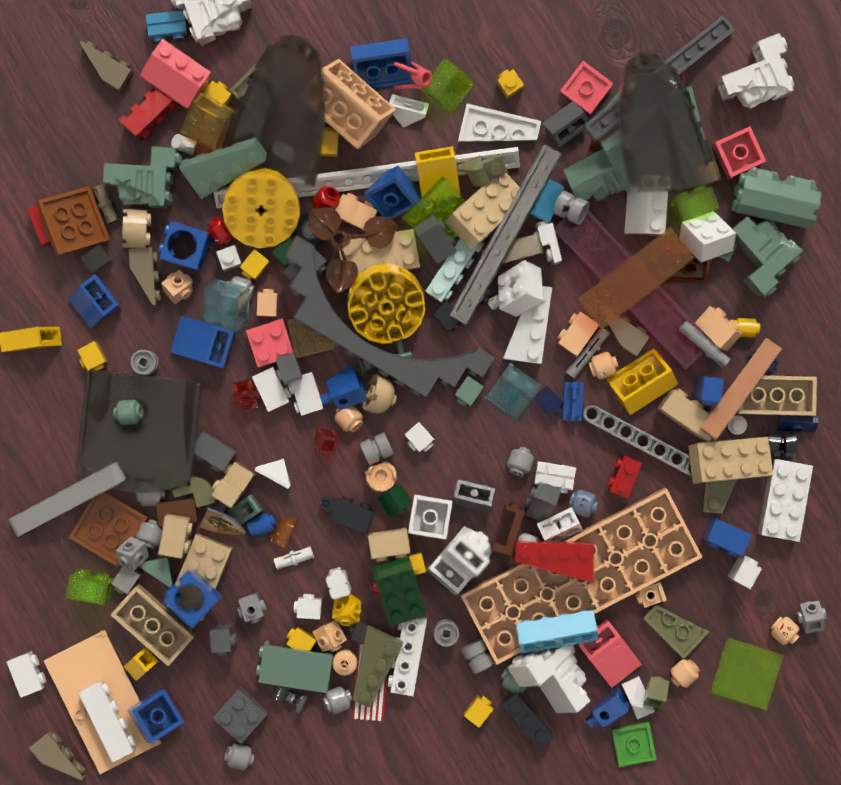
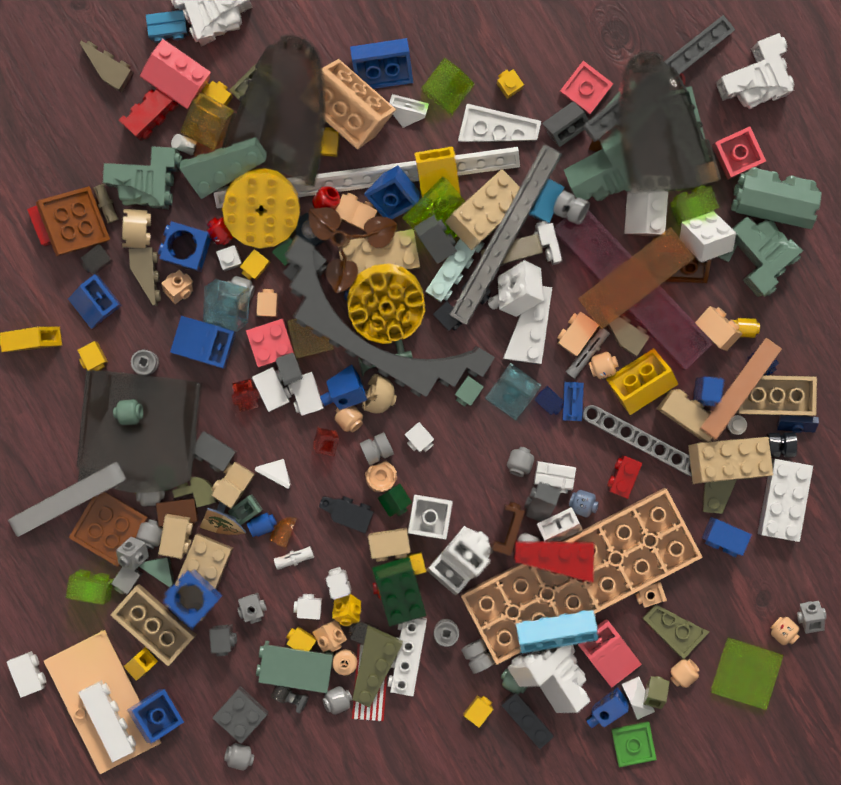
(55, 755): dark tan slope -> none
(420, 76): coral plant -> none
(473, 496): dark grey brick -> none
(482, 171): olive brick -> none
(703, 343): light grey pin -> none
(745, 571): white brick -> none

